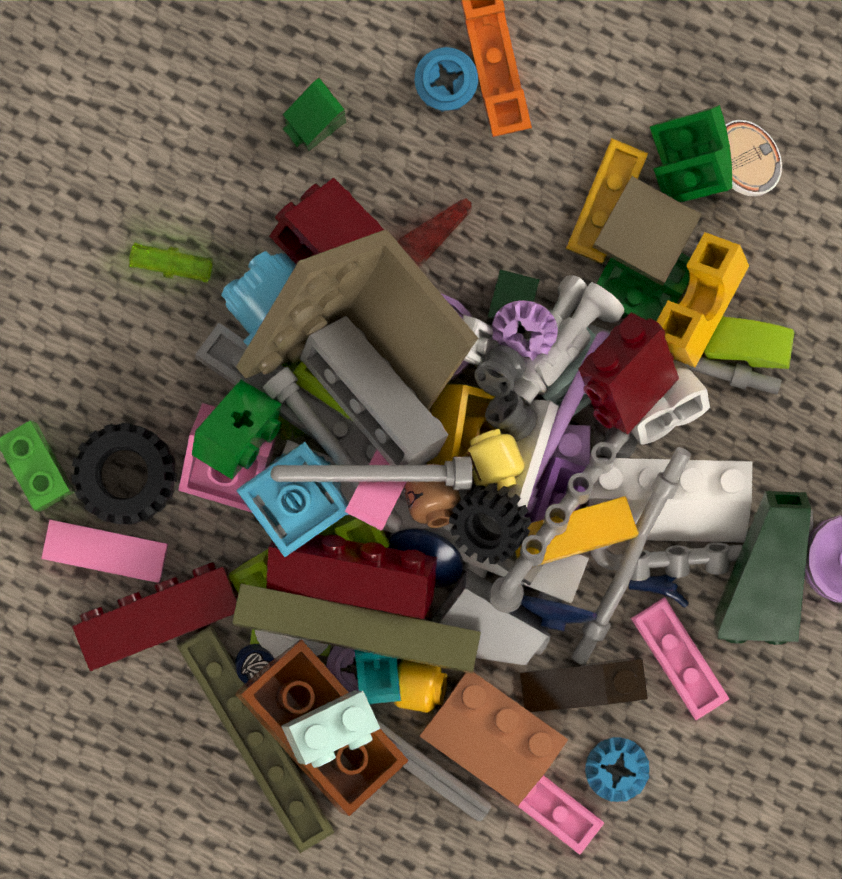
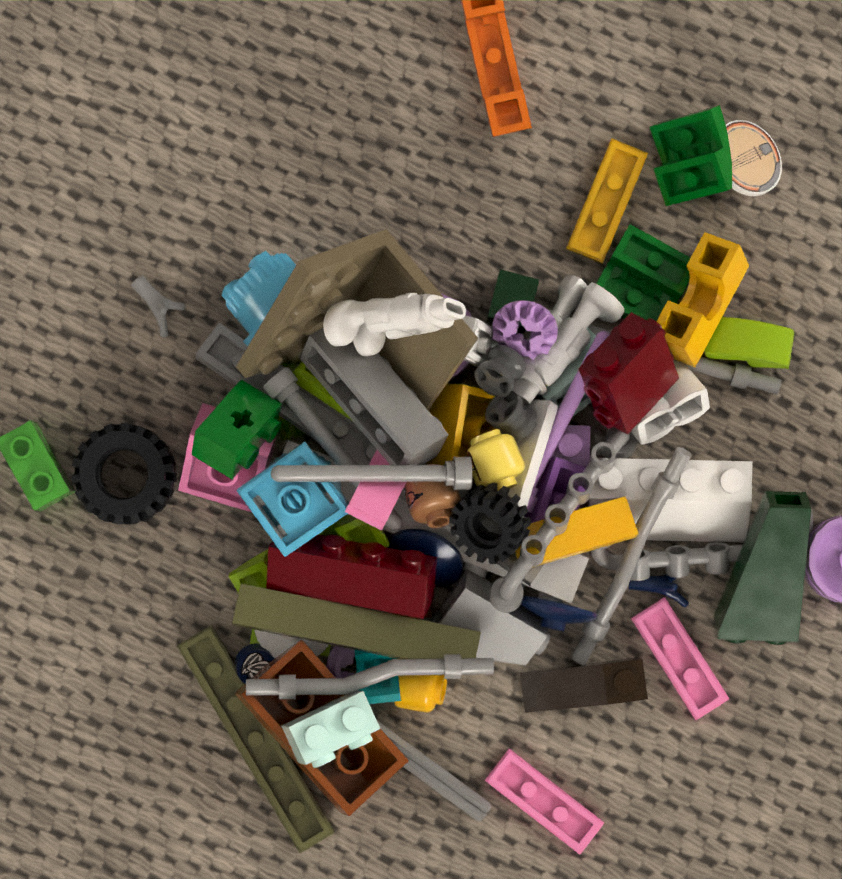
(104, 551): bright pink tile -> none
(155, 618): dark red brick -> none
(156, 302): none -> light grey bar
(171, 262): clear neon green pin -> none
(313, 116): green slope -> none
(321, 222): dark red brick -> none
(393, 318): none -> white piece
(430, 235): clear red slope -> none
(451, 667): none -> light grey bar
(453, 62): dark azure gear -> none
(493, 737): nougat slope -> none
(607, 753): dark azure gear -> none
(647, 230): dark tan tile -> none

